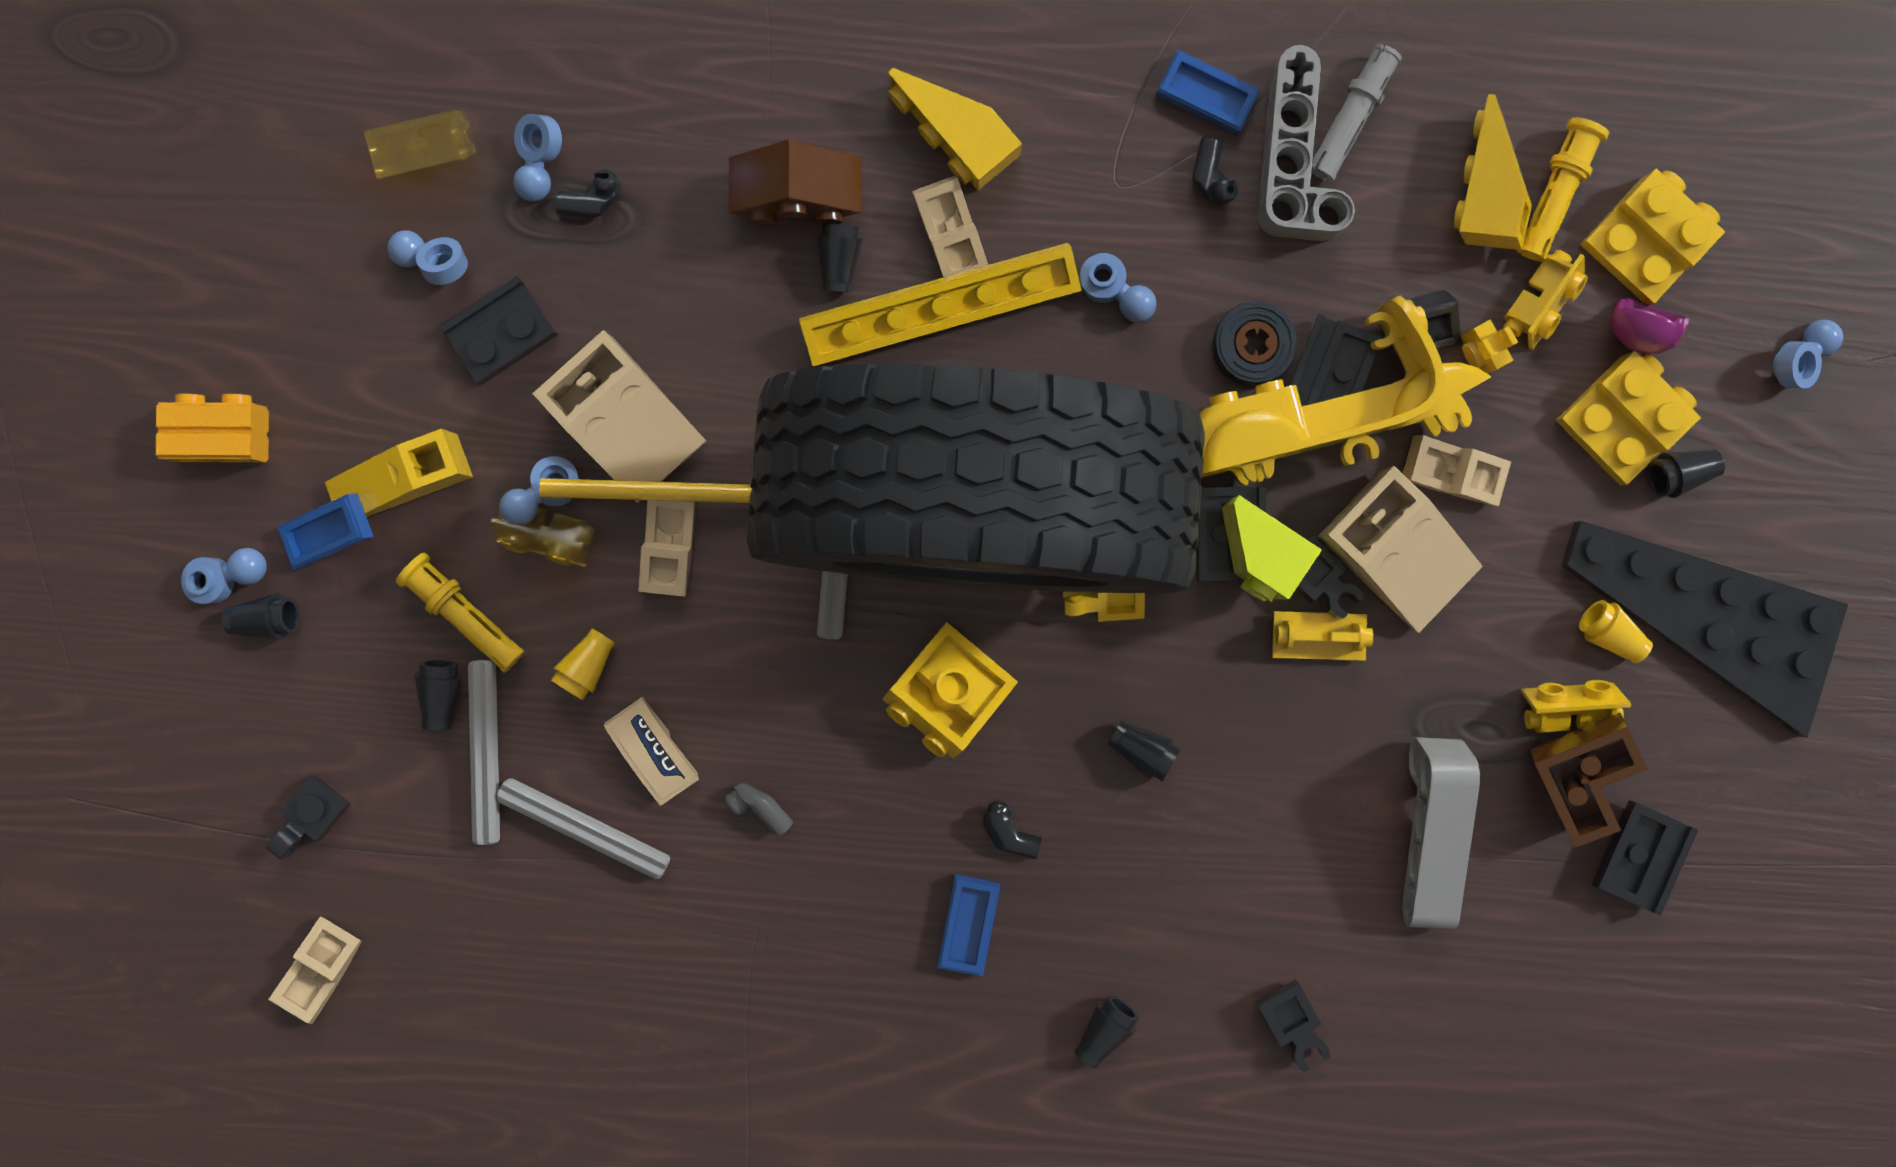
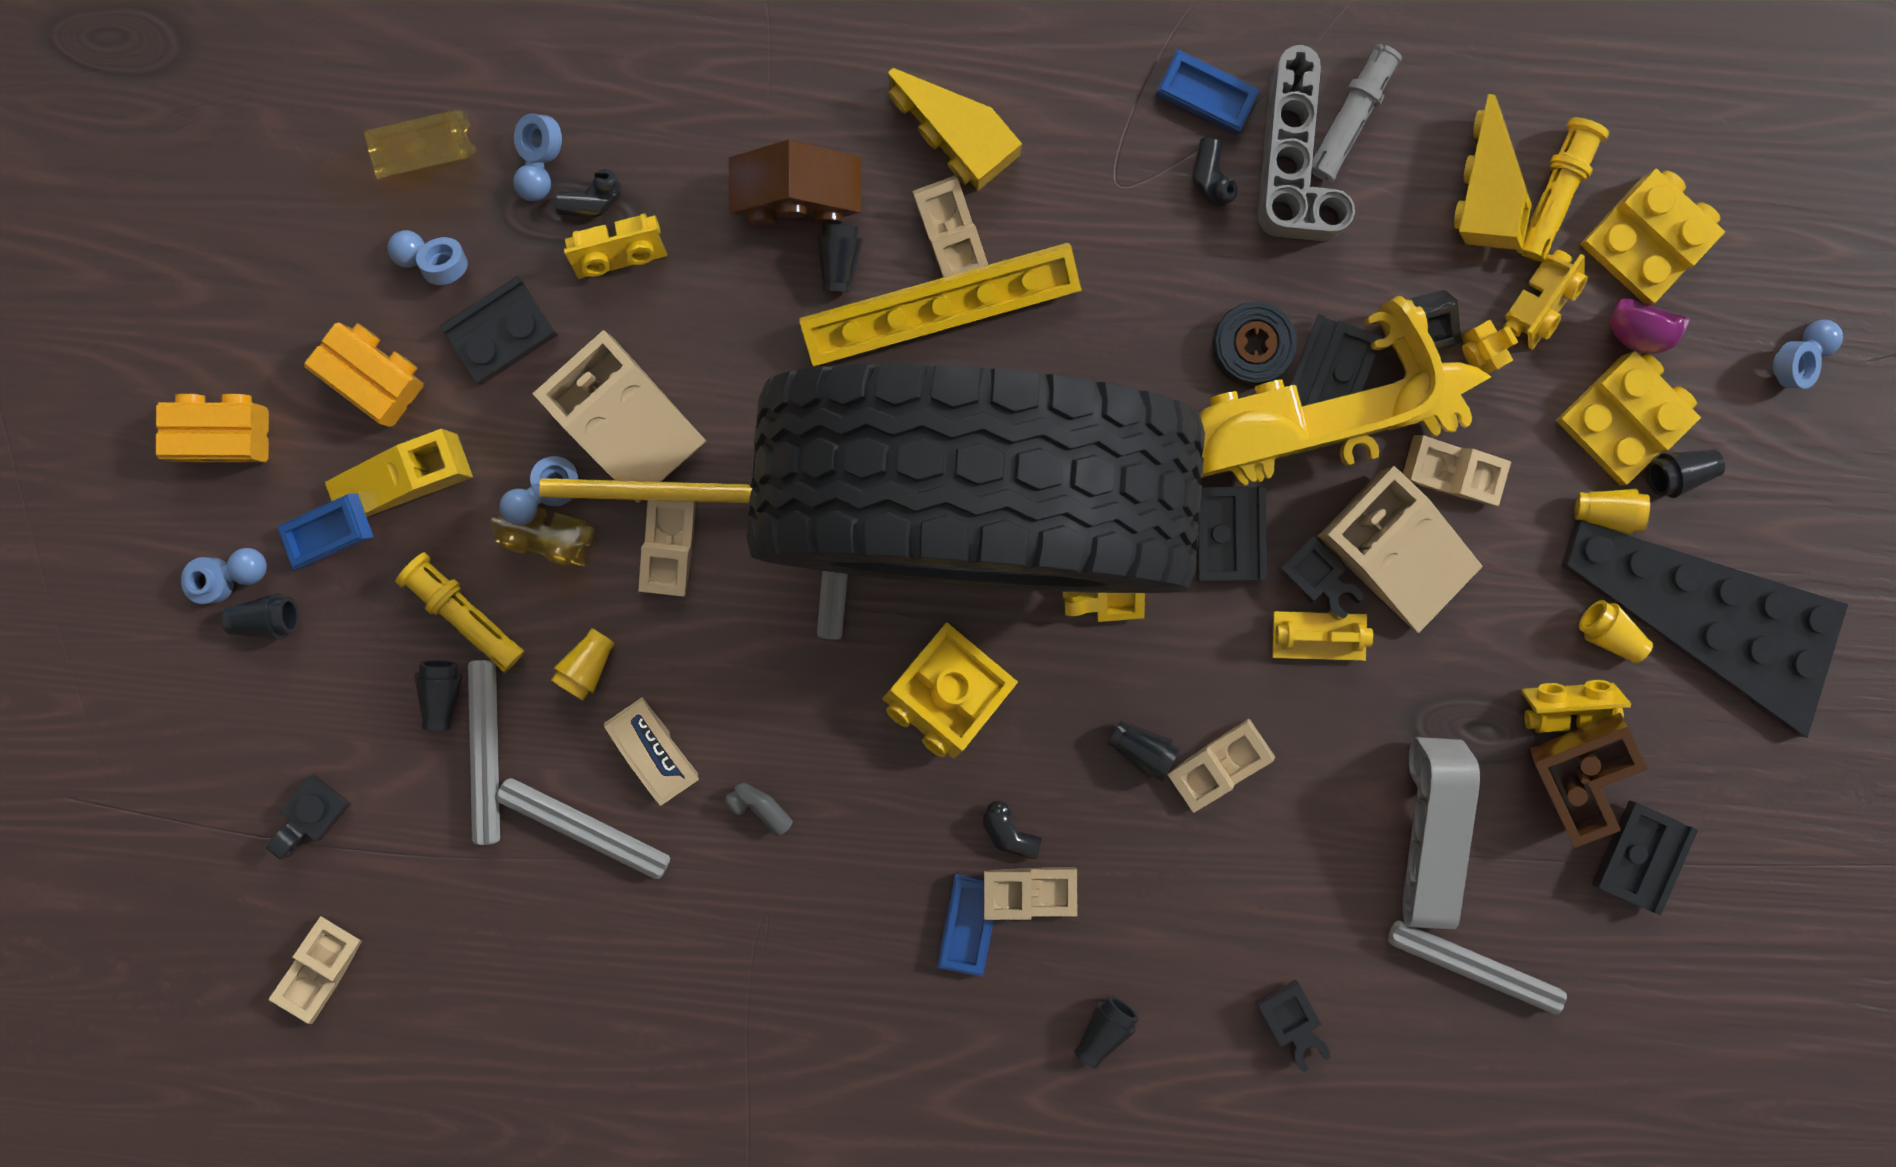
(365, 374): none -> light orange brick
(595, 253): none -> yellow hinge
(1030, 892): none -> tan slope
(1135, 302): medium blue plate -> none
(1221, 765): none -> tan slope
(1265, 551): neon yellow slope -> none
(1477, 967): none -> light grey axle
(1615, 510): none -> yellow cone

